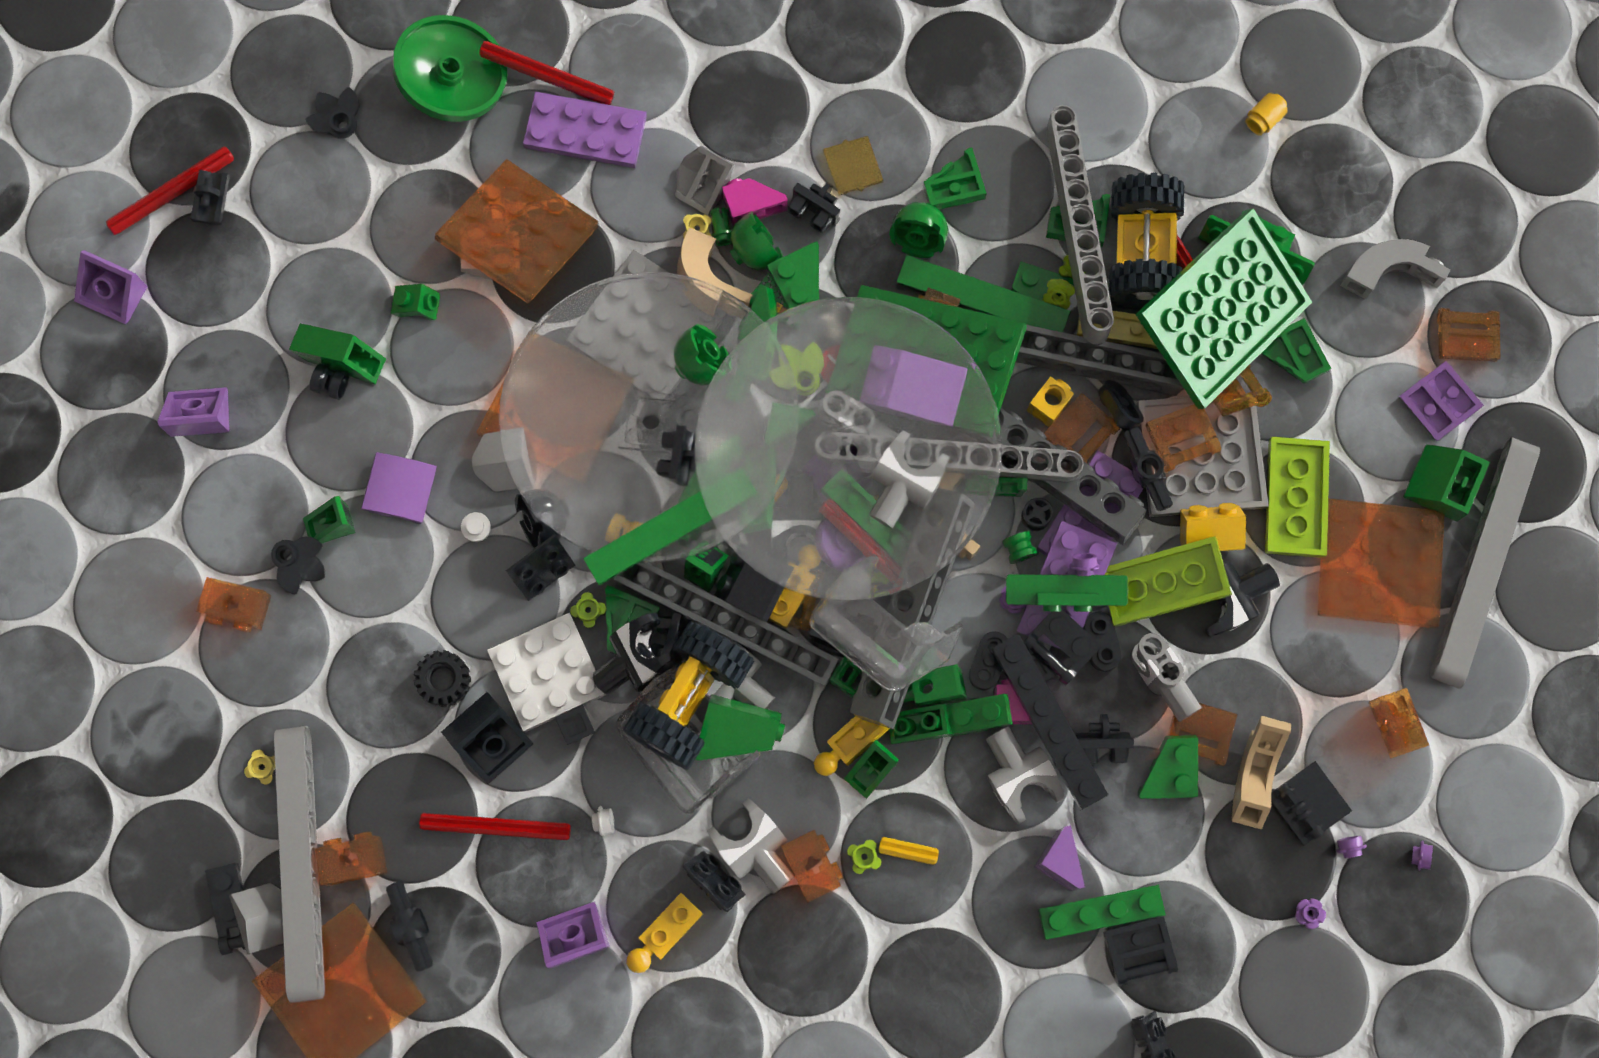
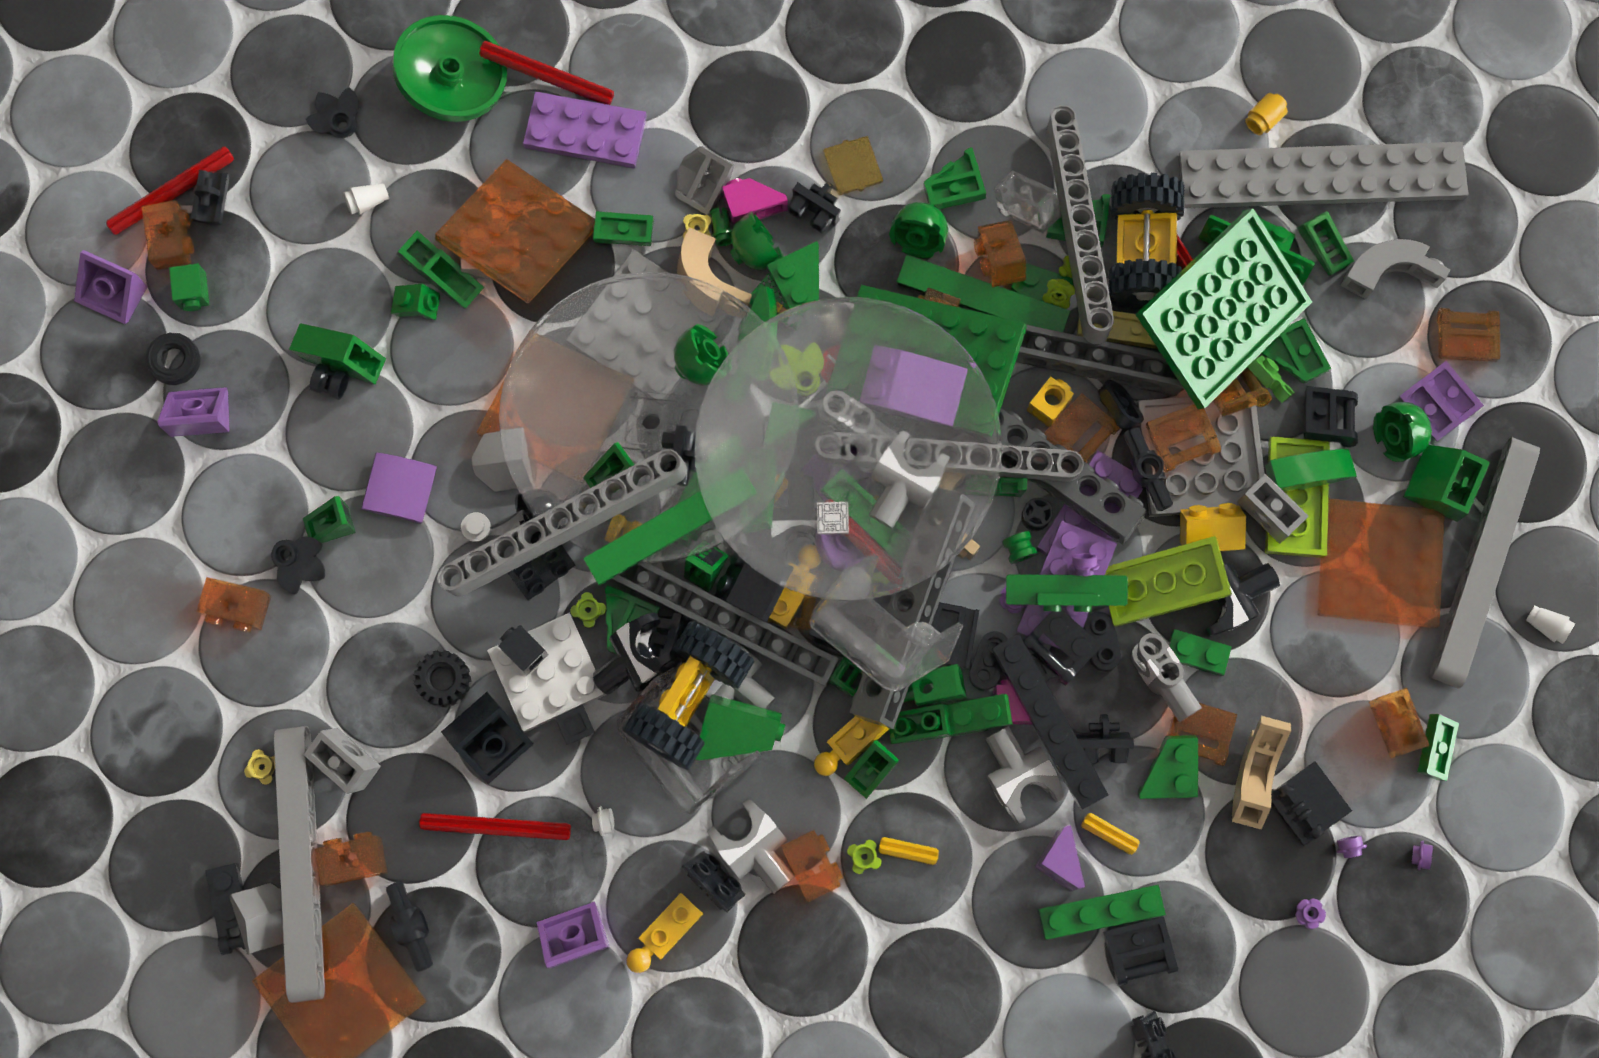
(167, 235): none -> clear orange brick
(167, 342): none -> black tyre
(189, 287): none -> green brick
(342, 760): none -> light grey brick
(364, 198): none -> white cone
(439, 270): none -> green slope
(522, 649): none -> black brick
(548, 521): none -> light grey beam
(610, 464): none -> green slope
(623, 228): none -> green plate
(832, 518): none -> white tile
(949, 615): none -> black plate
(1000, 253): none -> clear orange brick
(1027, 201): none -> clear brick
(1110, 833): none -> yellow axle
(1200, 652): none -> green plate
(1268, 375): none -> bright green plate
(1272, 508): none -> light grey brick
(1311, 469): none -> green slope
(1312, 240): none -> green slope
(1321, 415): none -> black plate
(1323, 175): none -> light grey plate
(1403, 430): none -> green cylinder
(1437, 757): none -> green plate
(1551, 624): none -> white cone

